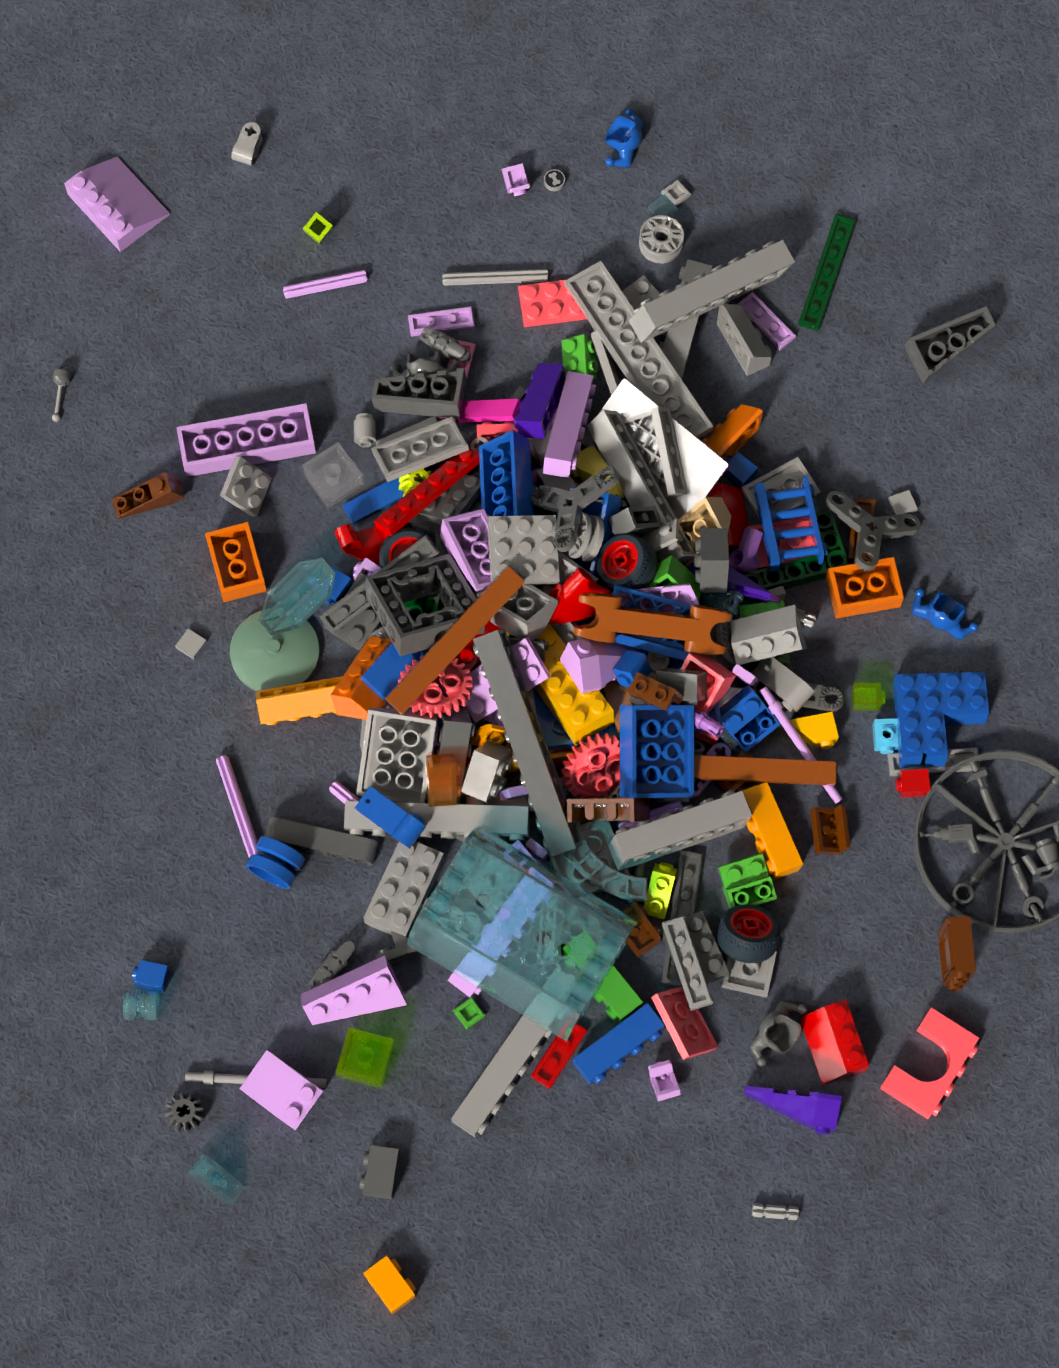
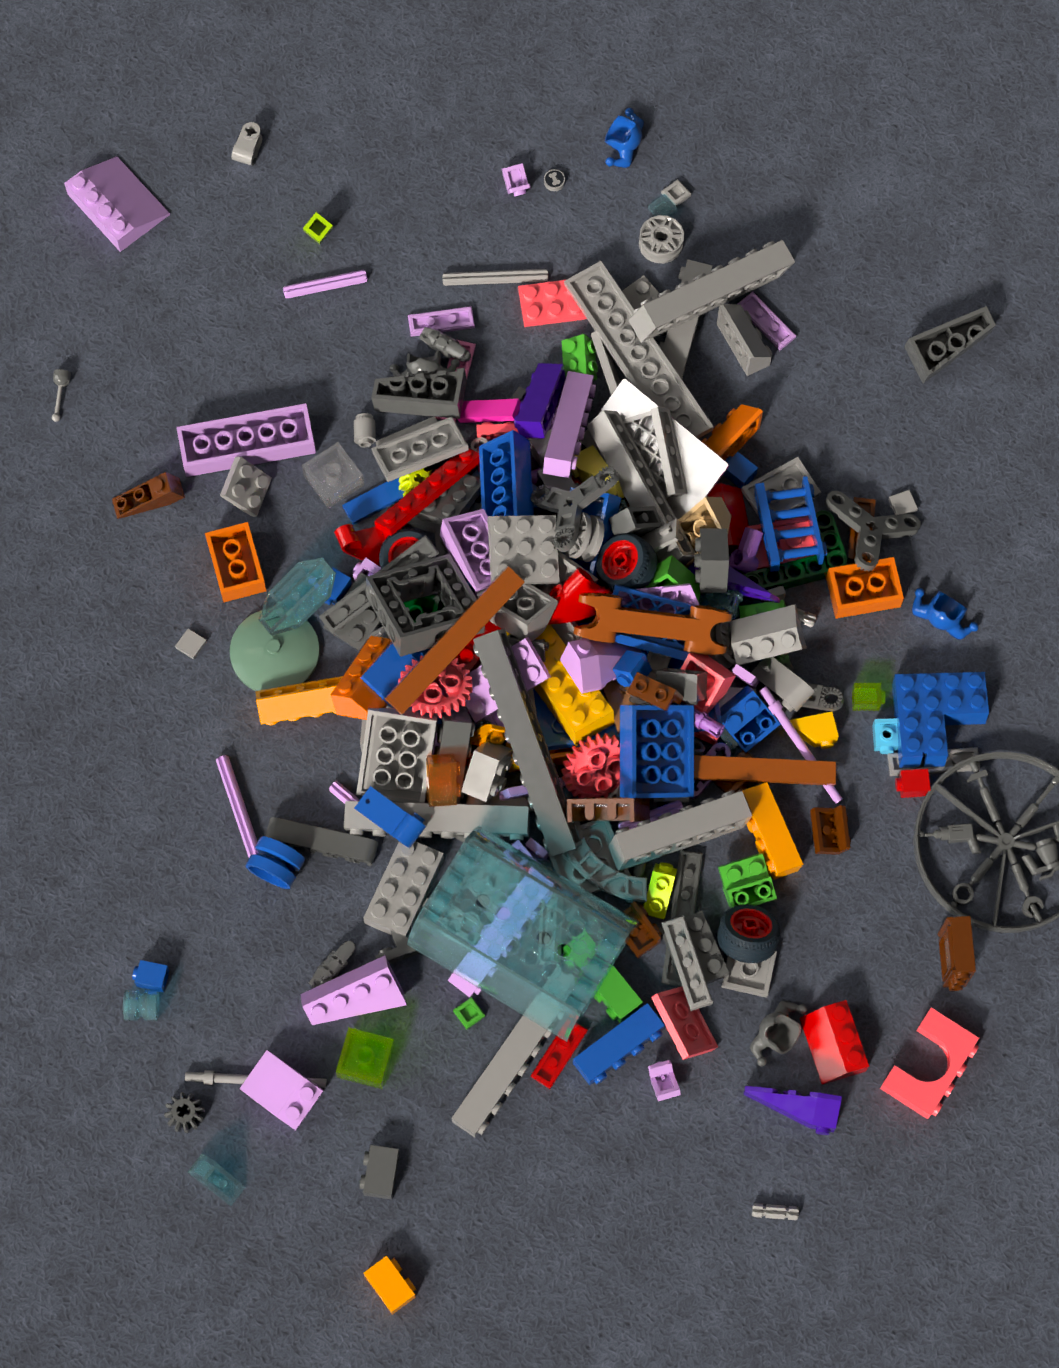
(826, 272): dark green tile -> none

